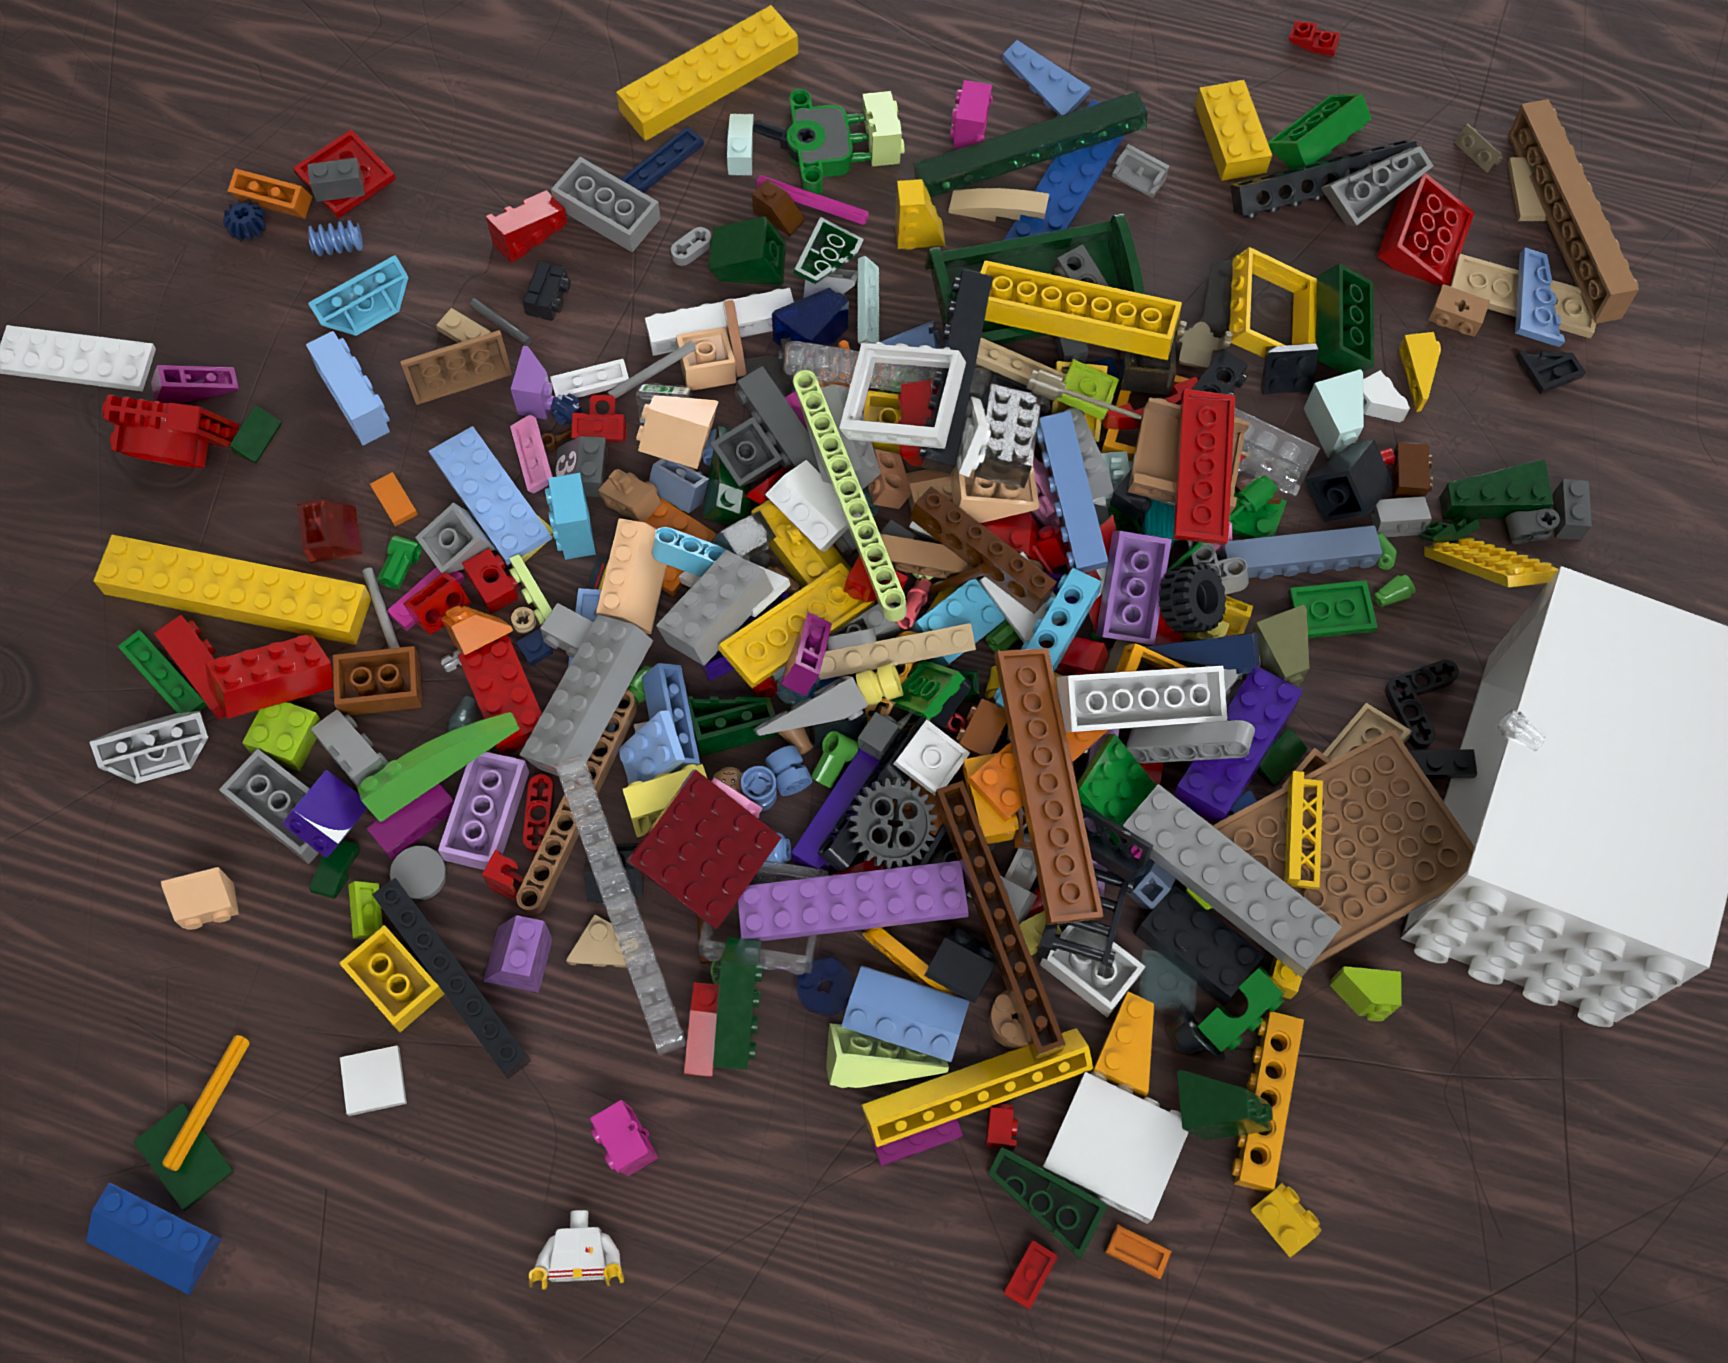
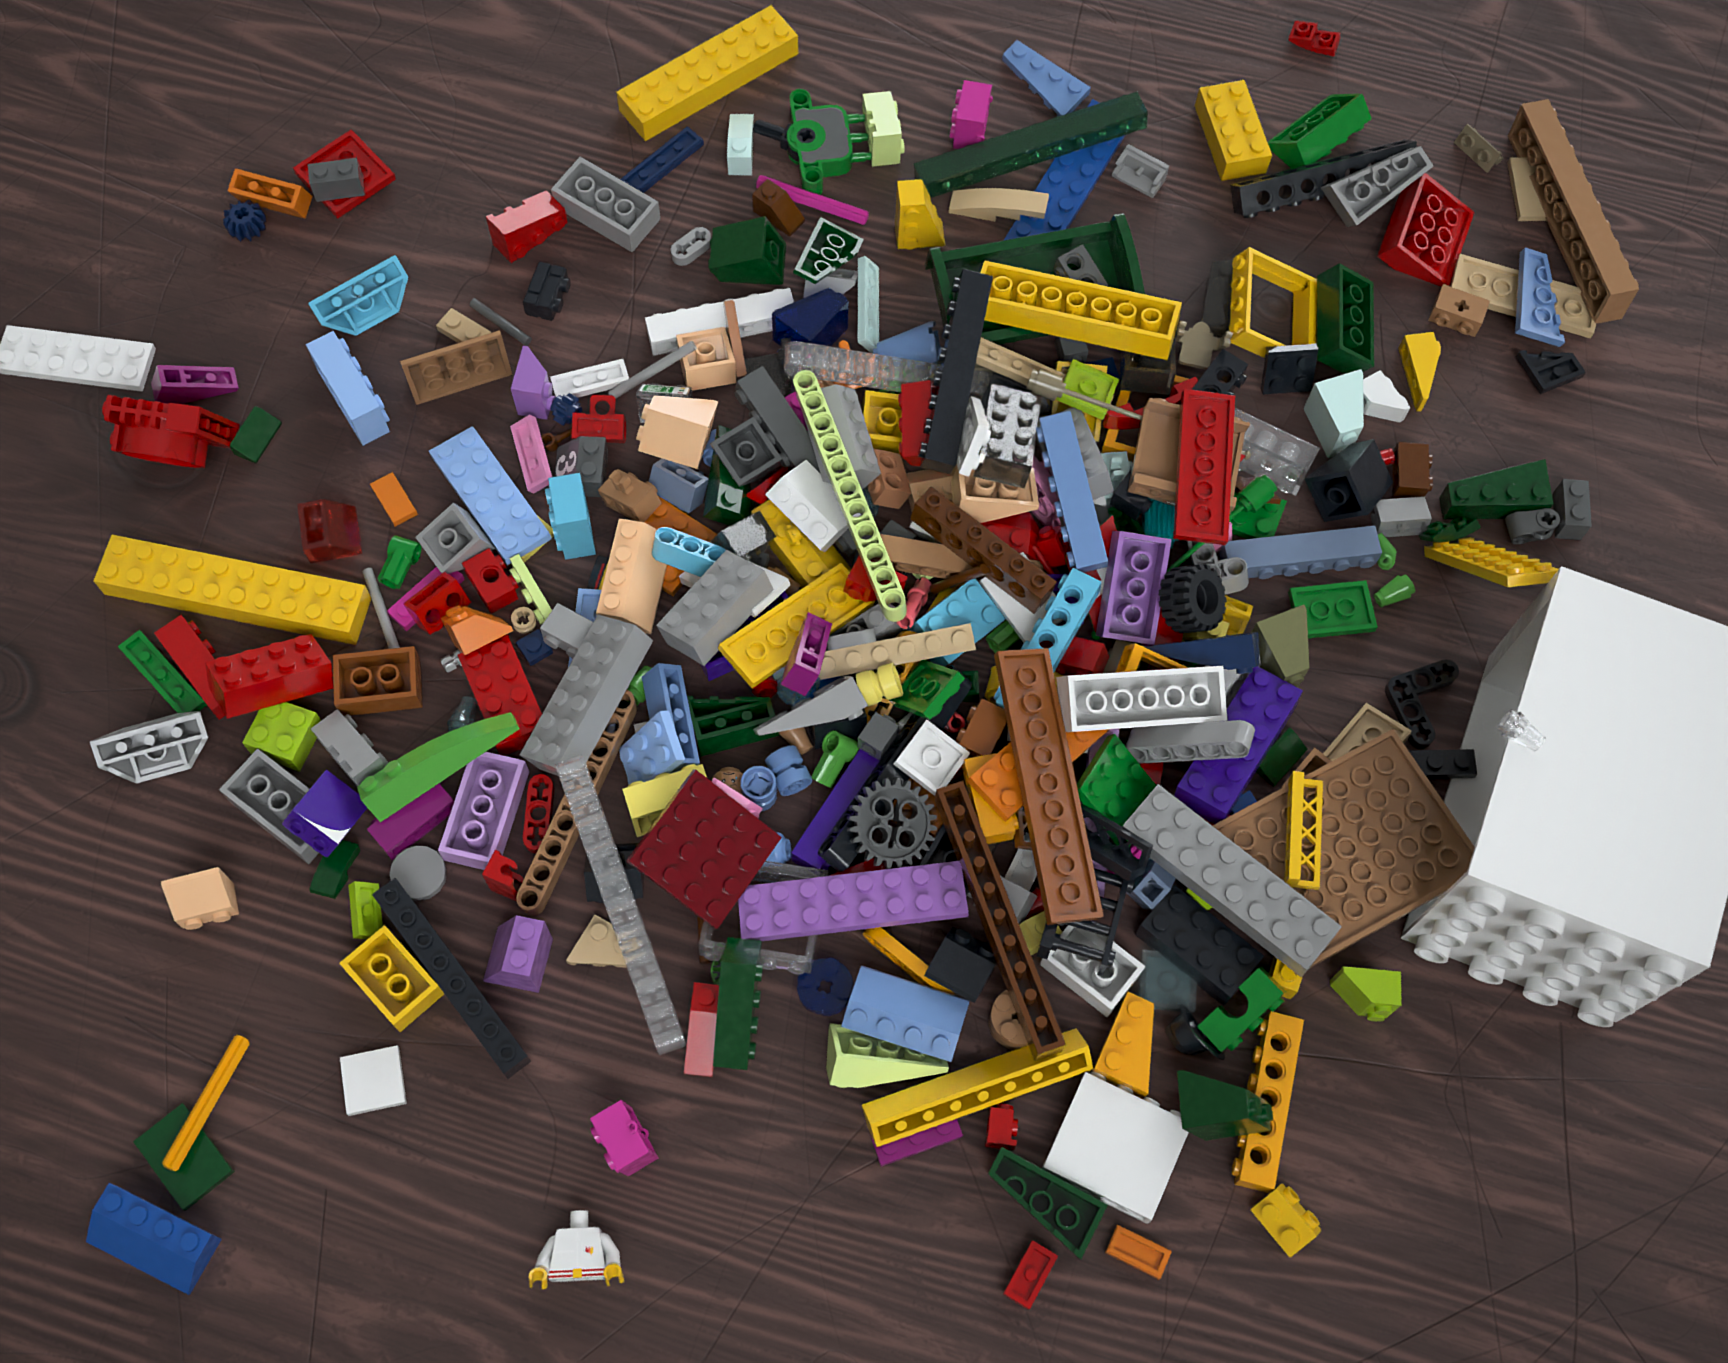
(335, 238): medium blue piece -> none
(897, 433): white window -> none

